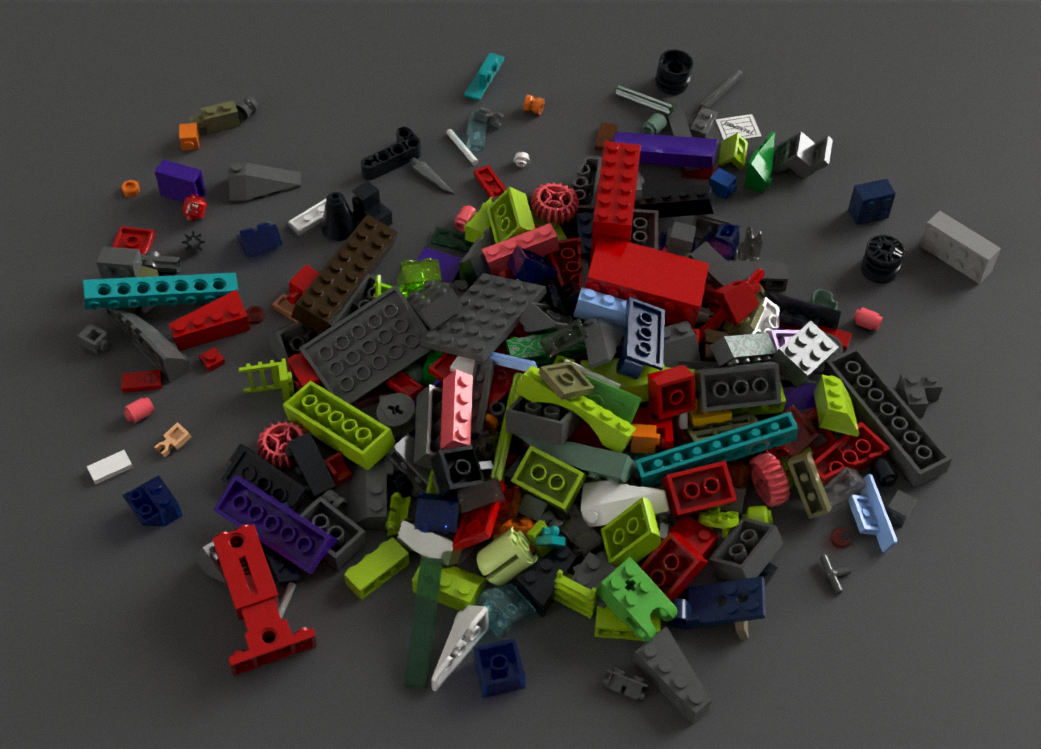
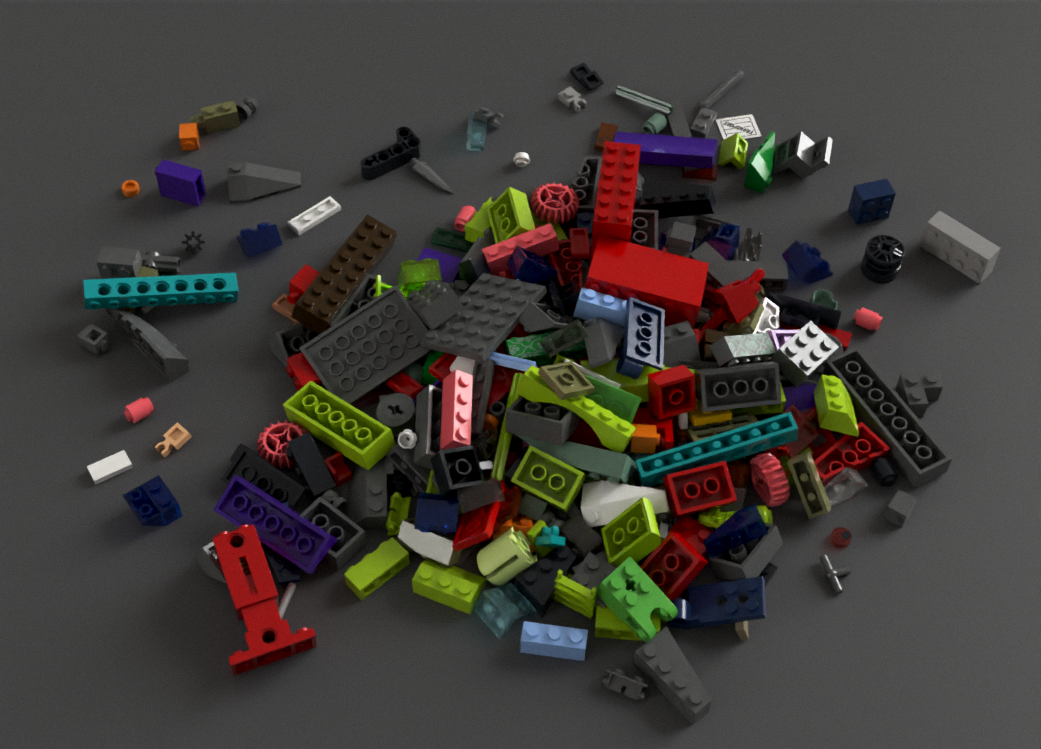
(134, 238): red tile -> none
(141, 381): red tile -> none
(194, 207): red head -> none
(211, 322): red wedge -> none
(211, 359): red plate -> none
(255, 314): clear red tile -> none
(281, 378): lime plate -> none
(337, 218): black cone -> none
(367, 201): black brick -> none
(402, 439): none -> white plate
(423, 622): clear green tile -> none
(462, 147): white bar -> none
(464, 635): white wedge -> none
(484, 76): teal bracket -> none
(489, 181): red plate -> none
(499, 667): clear blue brick -> none
(533, 104): orange wheel -> none
(553, 641): none -> light blue brick
(572, 97): none -> light grey plate
(579, 243): none -> red tile
(585, 77): none -> black slope
(674, 71): black wheel -> none
(723, 183): blue brick -> none
(737, 530): none -> clear blue slope
(807, 262): none -> clear blue slope
(871, 515): light blue bracket -> none

